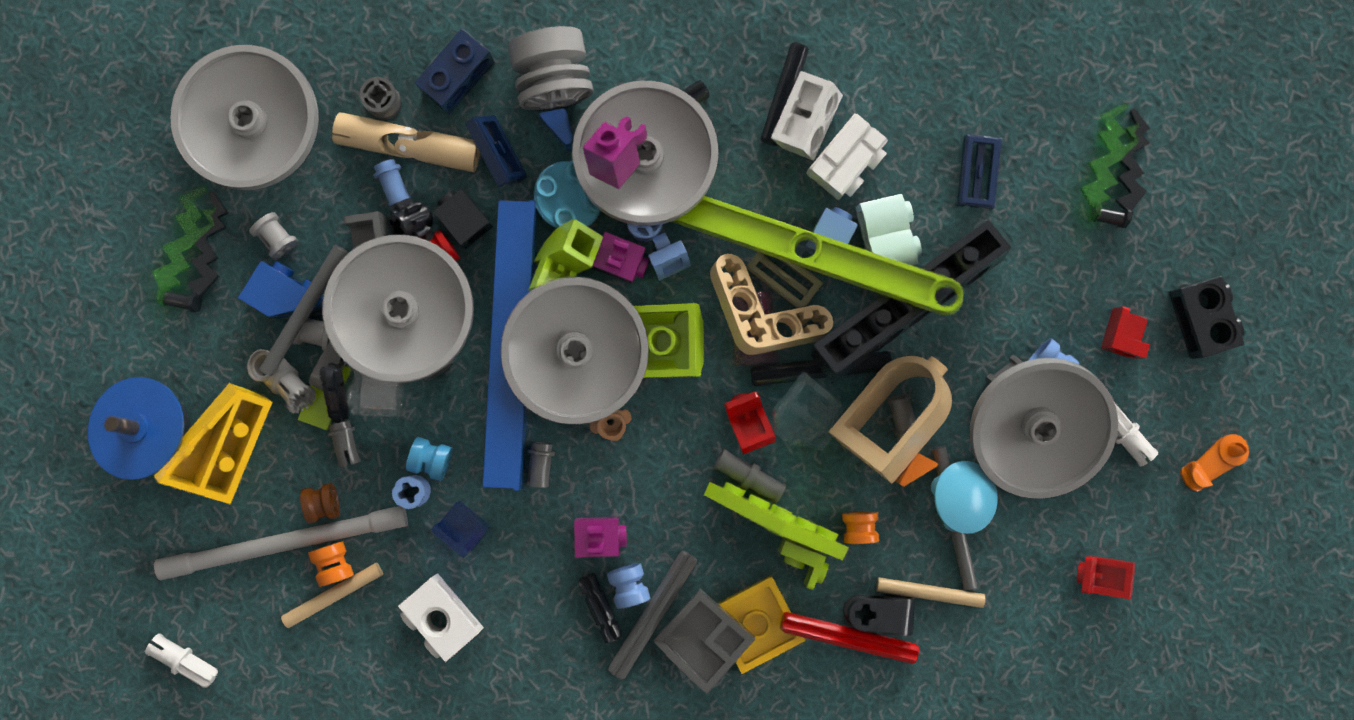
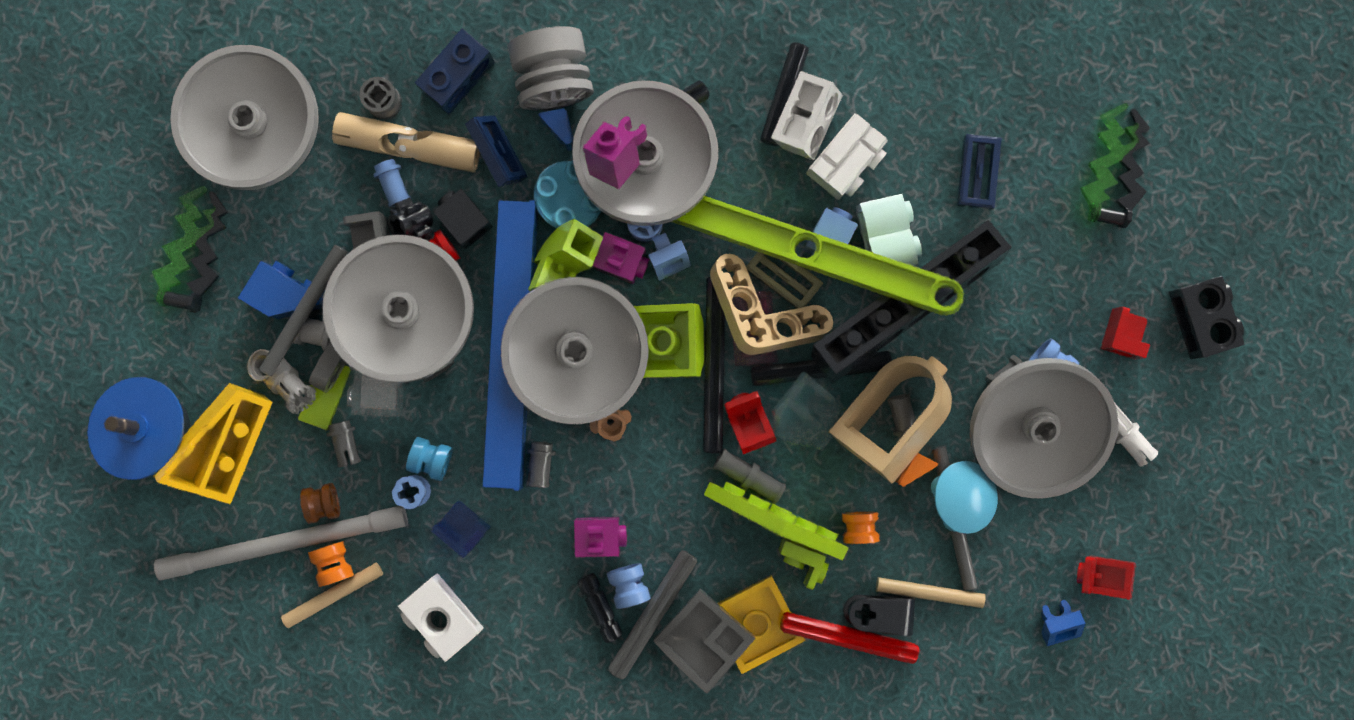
(182, 661): white axle -> none
(273, 235): light grey bush -> none
(334, 392): black axle -> none
(713, 372): none -> black axle
(1063, 627): none -> blue tile
(1218, 459): orange piece -> none

